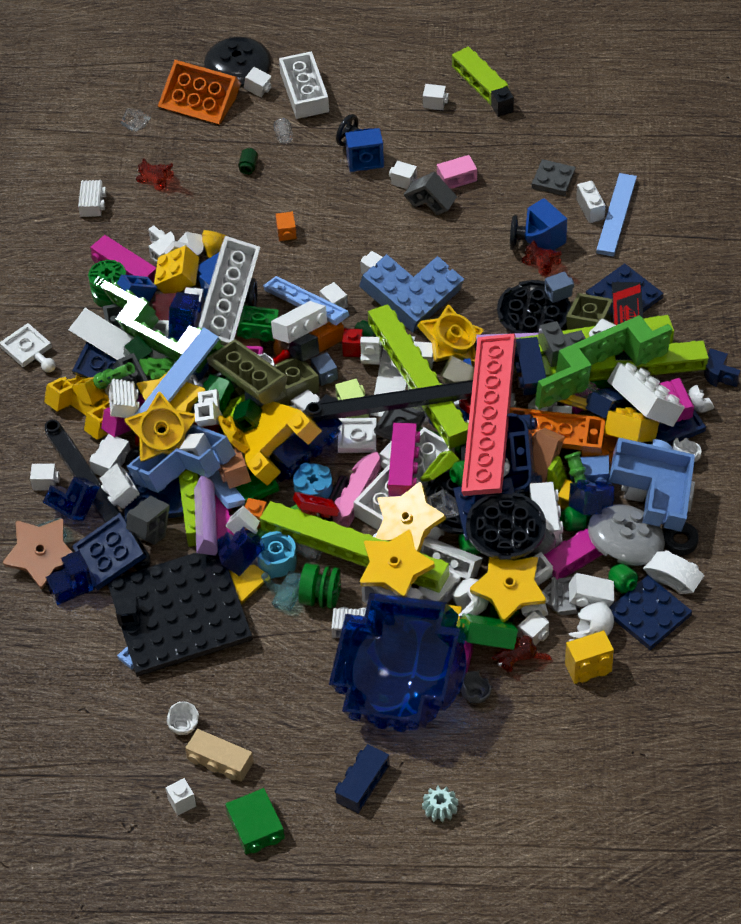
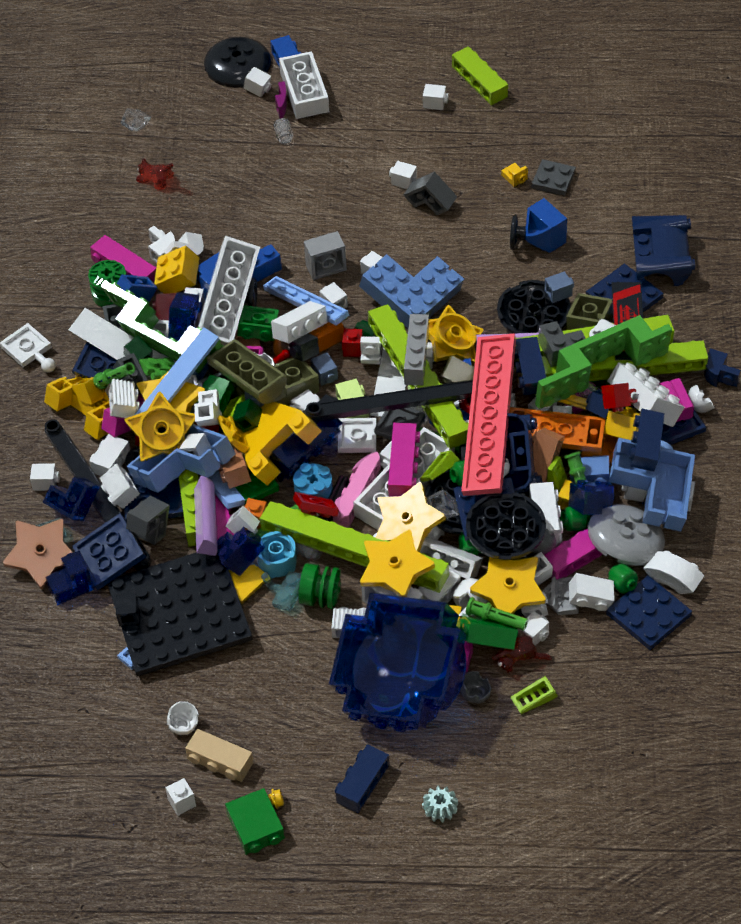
(91, 198): white brick -> none
(199, 92): orange slope -> none
(212, 242): yellow helmet -> none
(248, 161): dark green brick -> none
(267, 263): none -> blue brick
(276, 798): none -> yellow plate
(281, 100): none -> magenta slope
(283, 47): none -> blue brick
(286, 226): orange brick -> none
(325, 255): none -> light grey brick
(363, 146): blue piece -> none
(416, 349): none -> light grey brick
(457, 171): bright pink brick -> none
(487, 611): none -> bright green pin
(502, 101): black brick -> none
(515, 174): none -> yellow bracket
(542, 258): clear red animal -> none
(542, 699): none -> lime slope
(589, 657): yellow brick -> none
(590, 202): white brick -> none
(594, 619): white helmet -> none
(616, 215): light blue tile -> none
(617, 396): none -> red brick
(646, 439): none -> dark blue brick
(662, 246): none -> dark blue piece
(681, 549): black tyre -> none
(687, 447): white hair -> none

